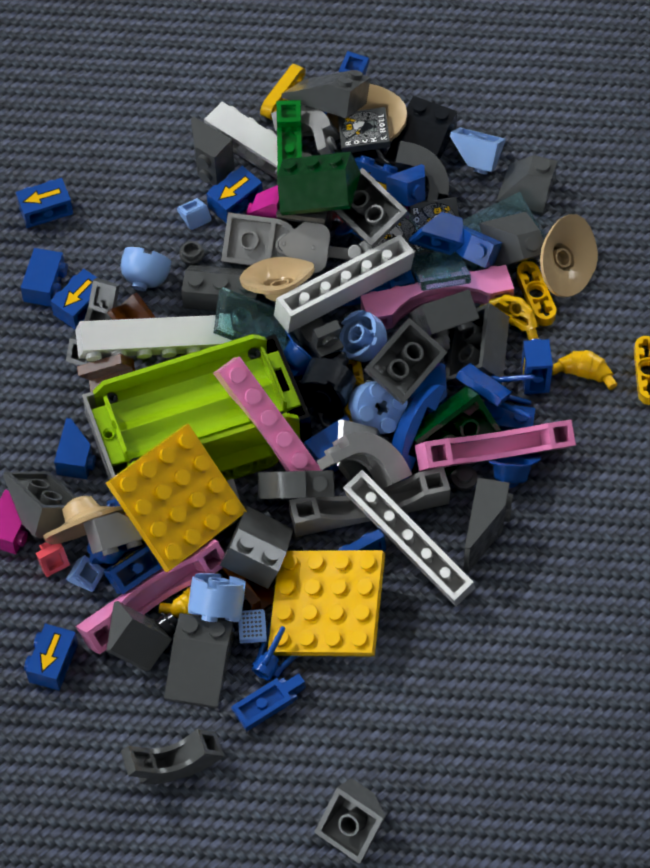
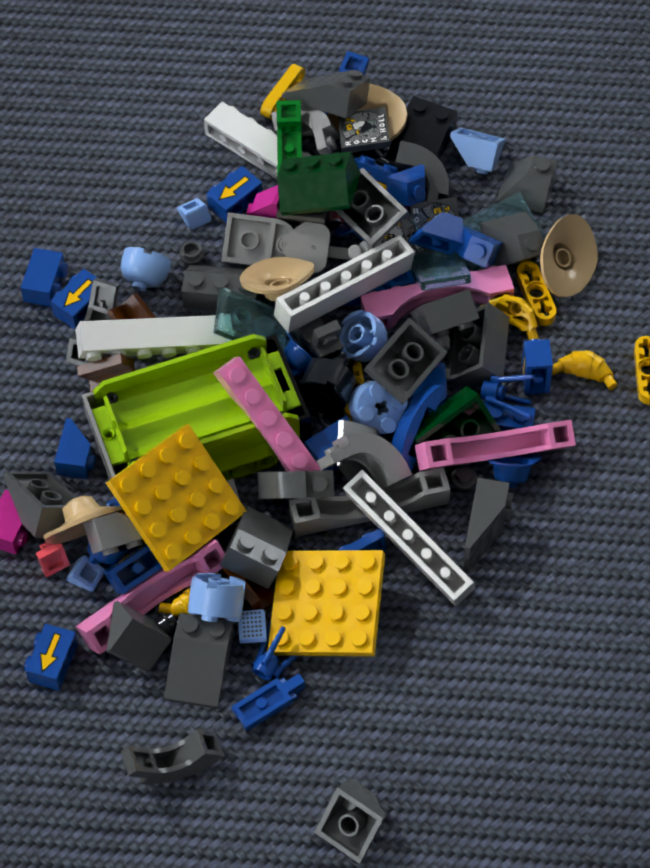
(44, 202): blue brick -> none
(212, 152): dark grey slope -> none
(483, 384): blue tile -> none

